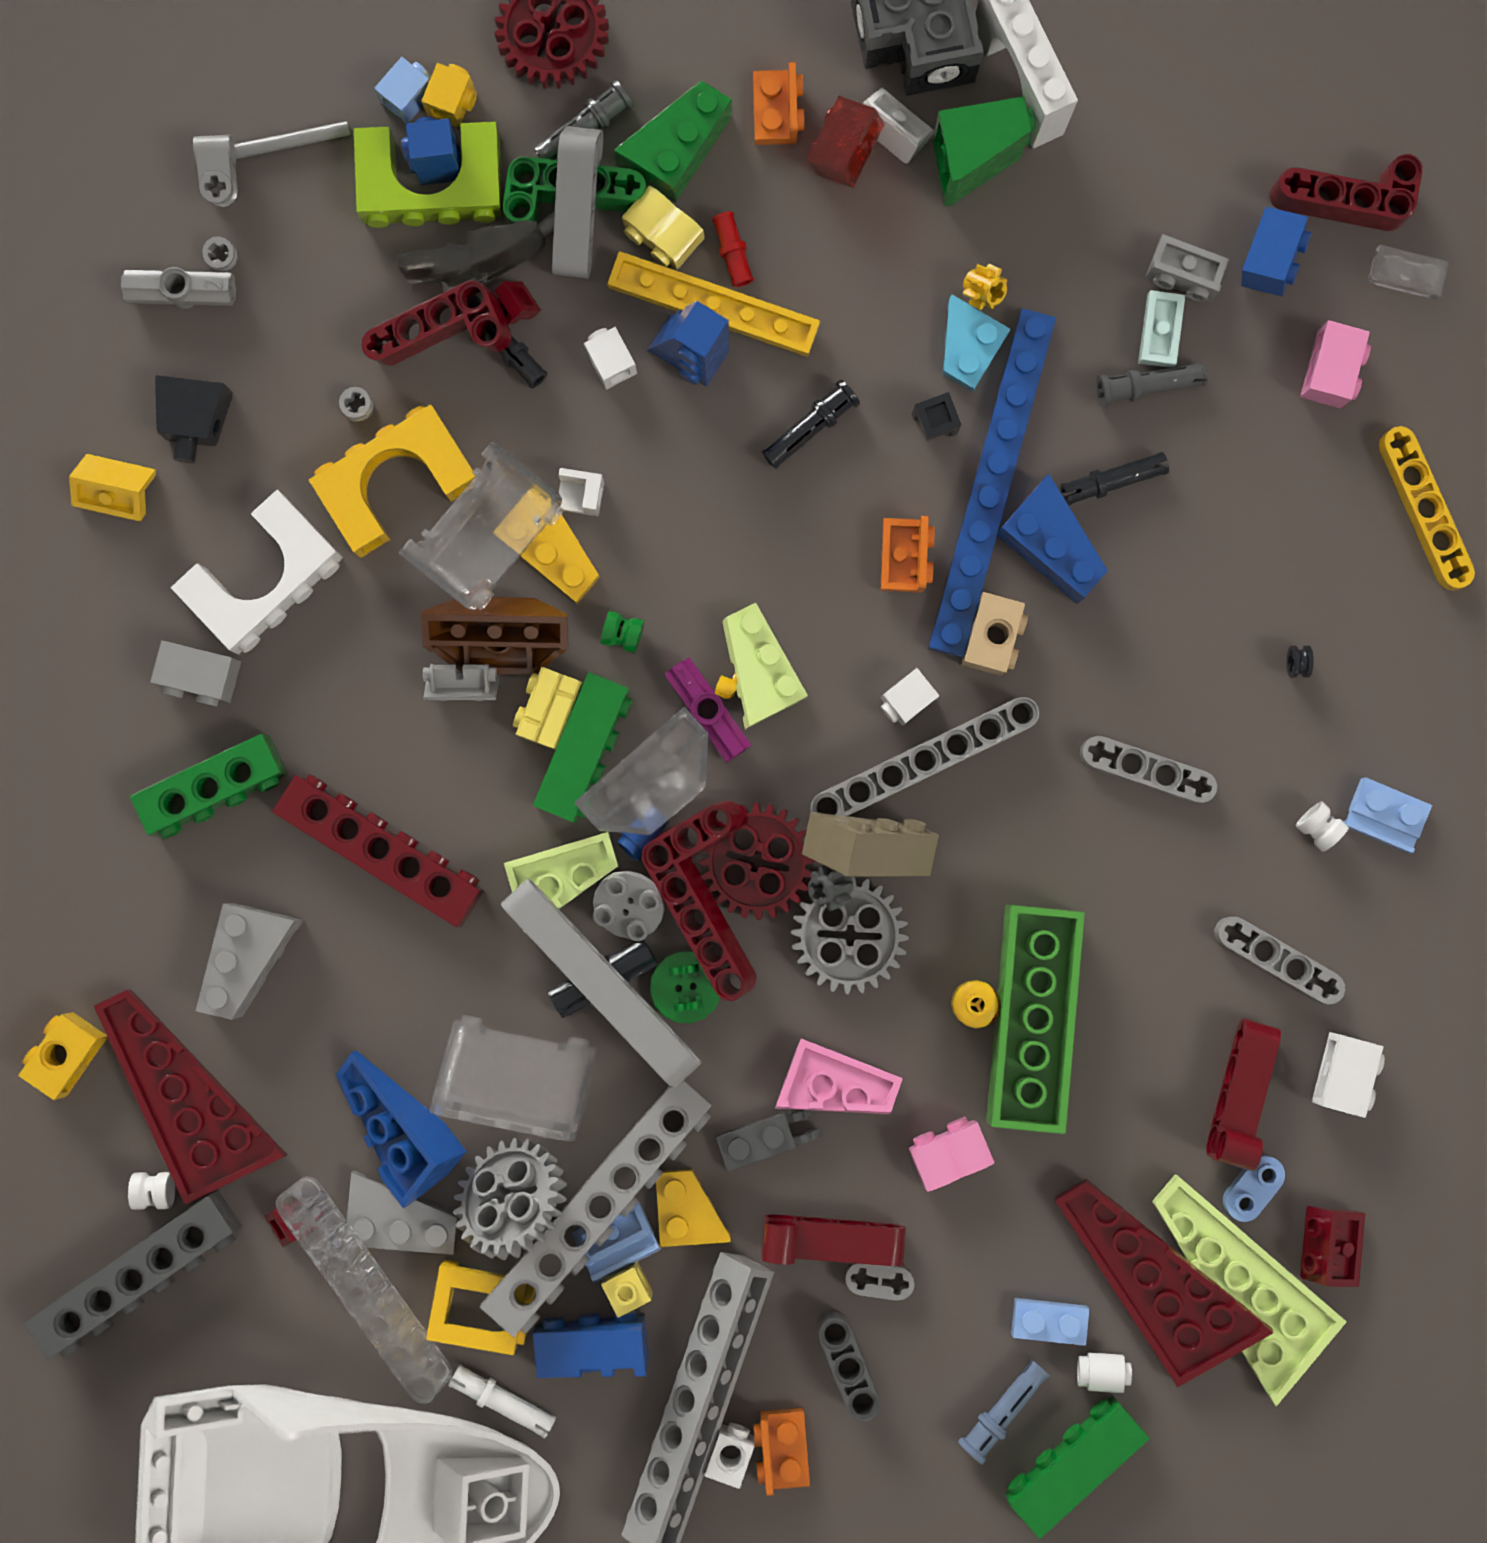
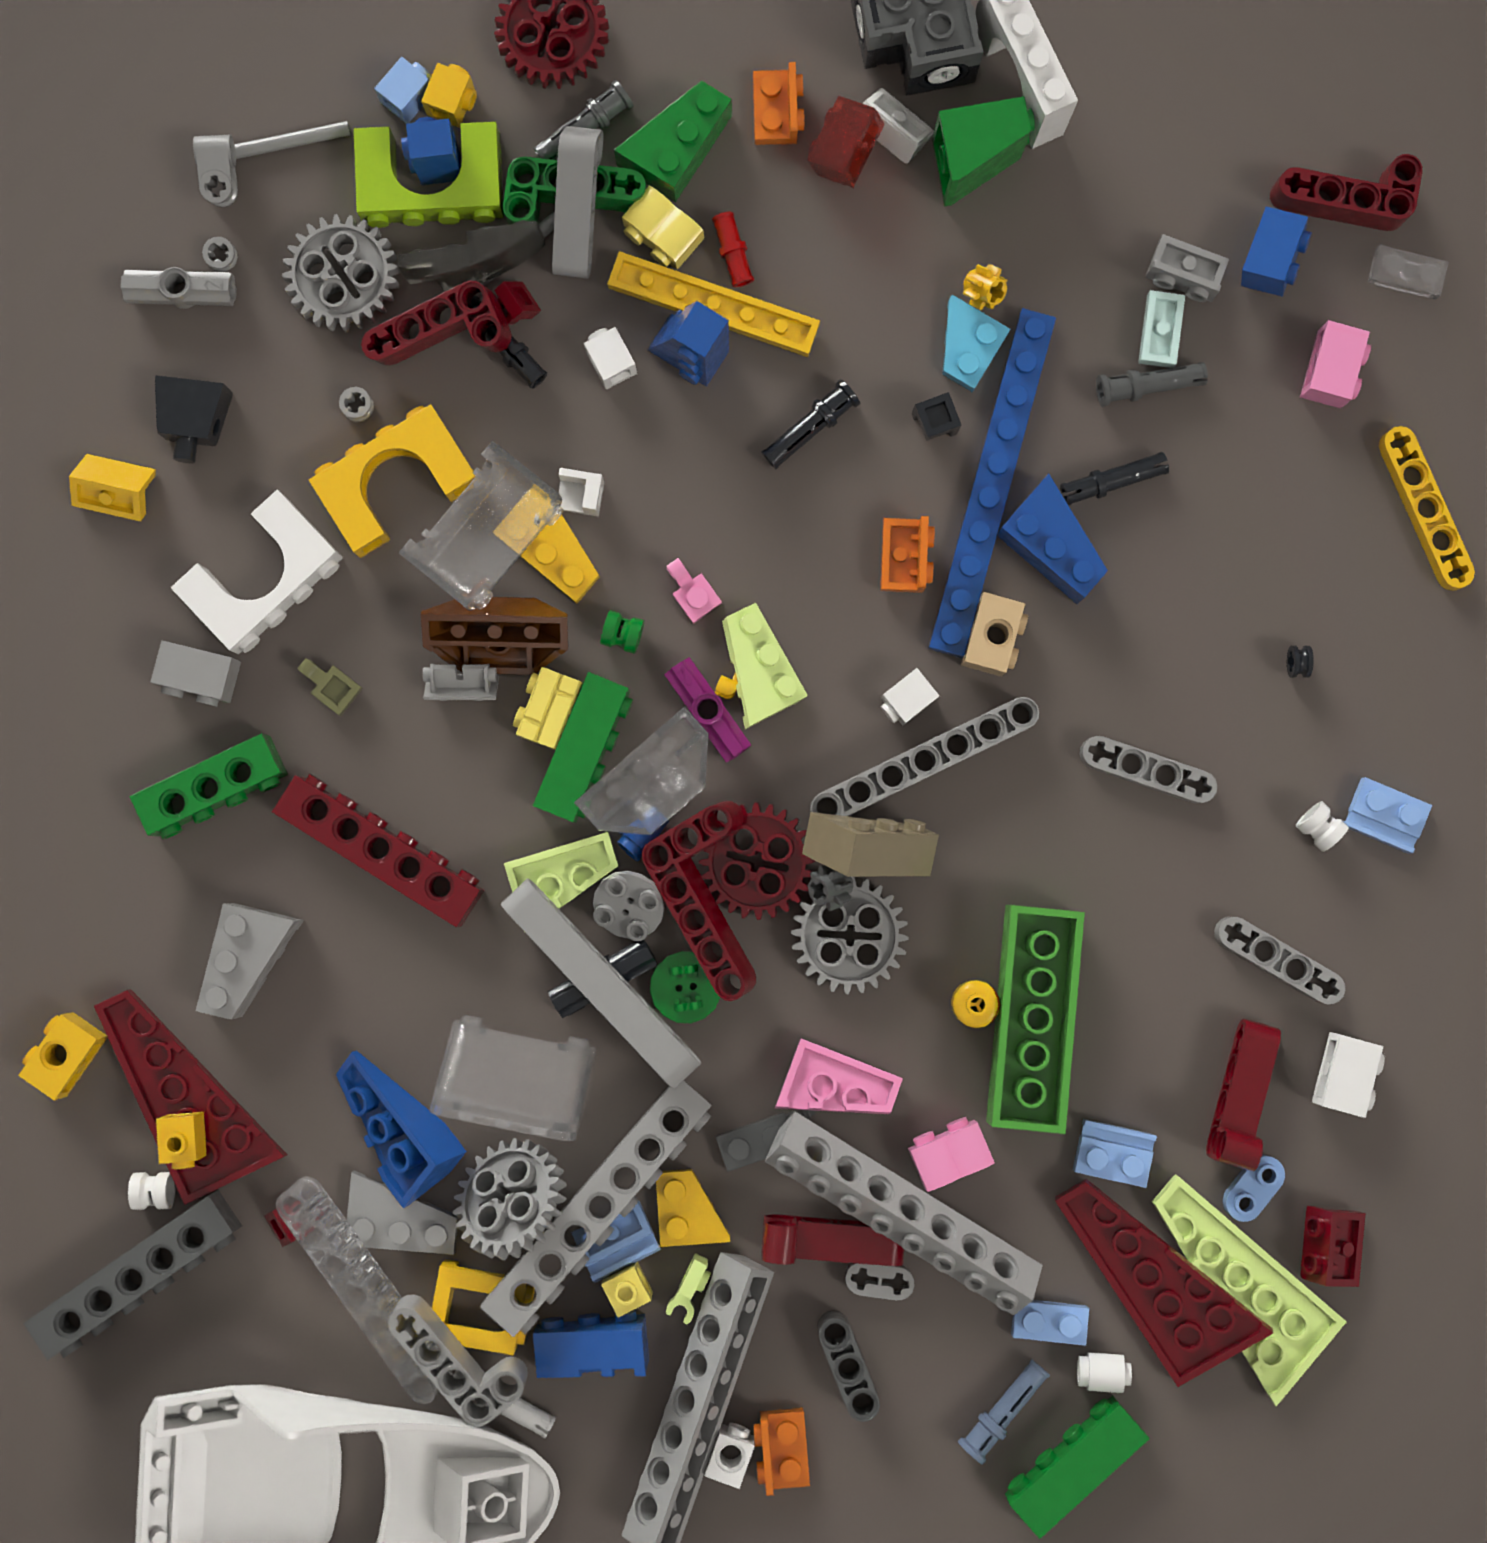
(181, 1139): none -> yellow brick
(314, 291): none -> light grey gear
(332, 688): none -> olive plate
(454, 1356): none -> light grey beam
(693, 1279): none -> yellowish green plate
(695, 595): none -> bright pink plate
(904, 1214): none -> light grey brick
(1114, 1153): none -> light blue plate

